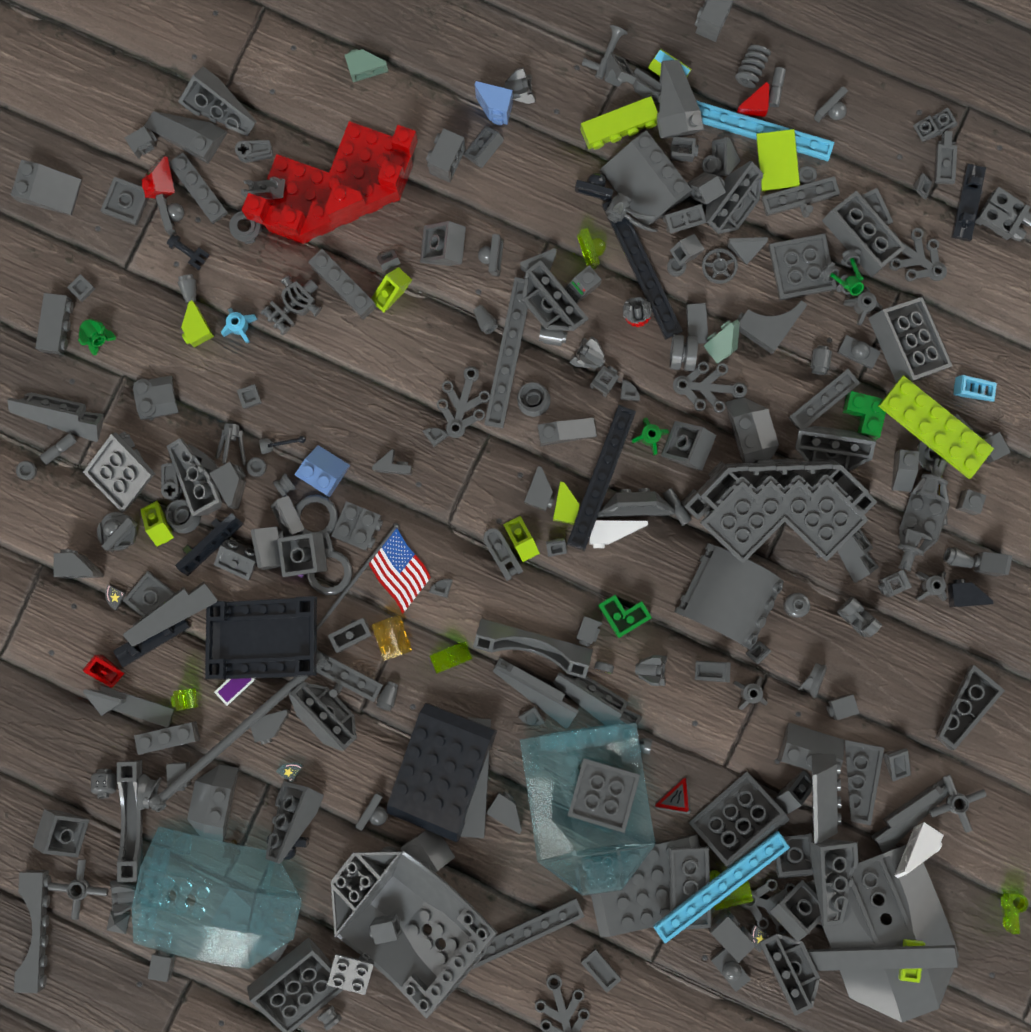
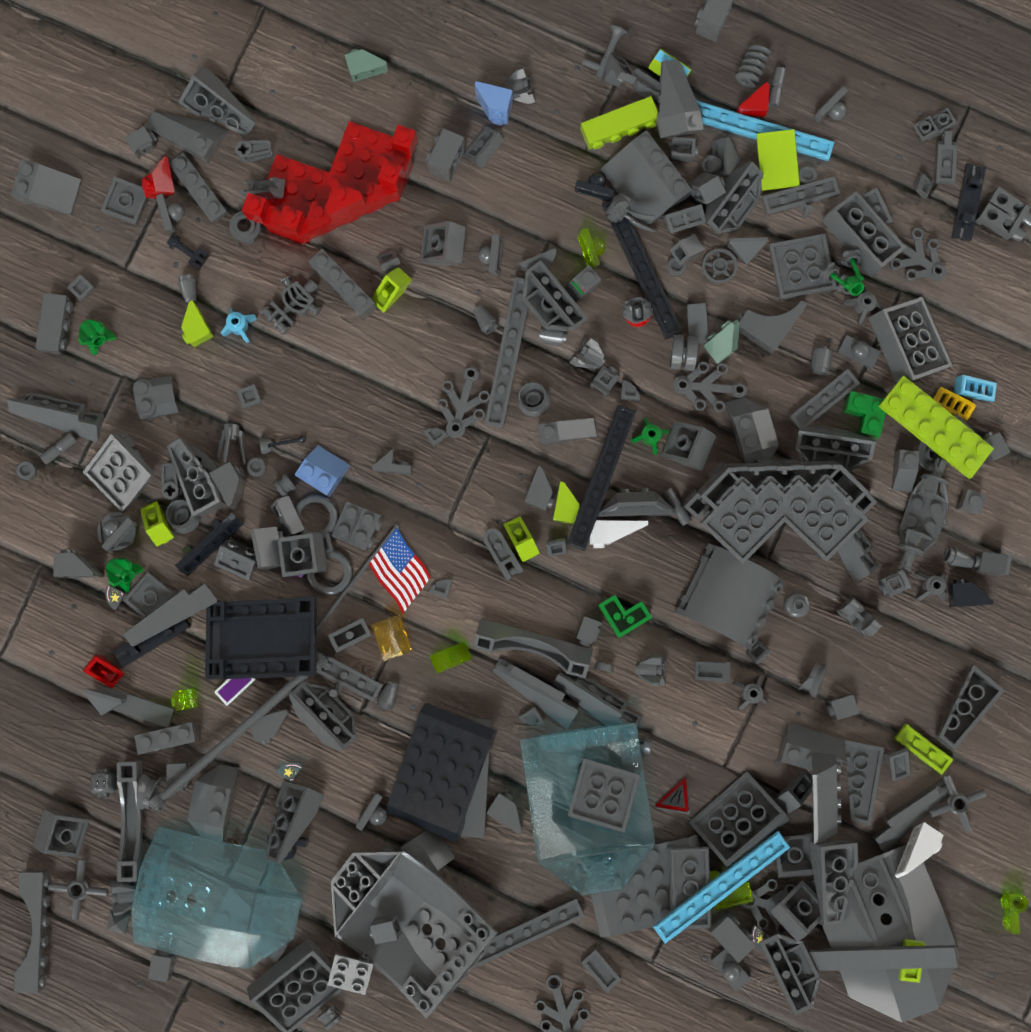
(121, 572): none -> green brick
(923, 749): none -> lime tile
(956, 398): none -> yellow slope

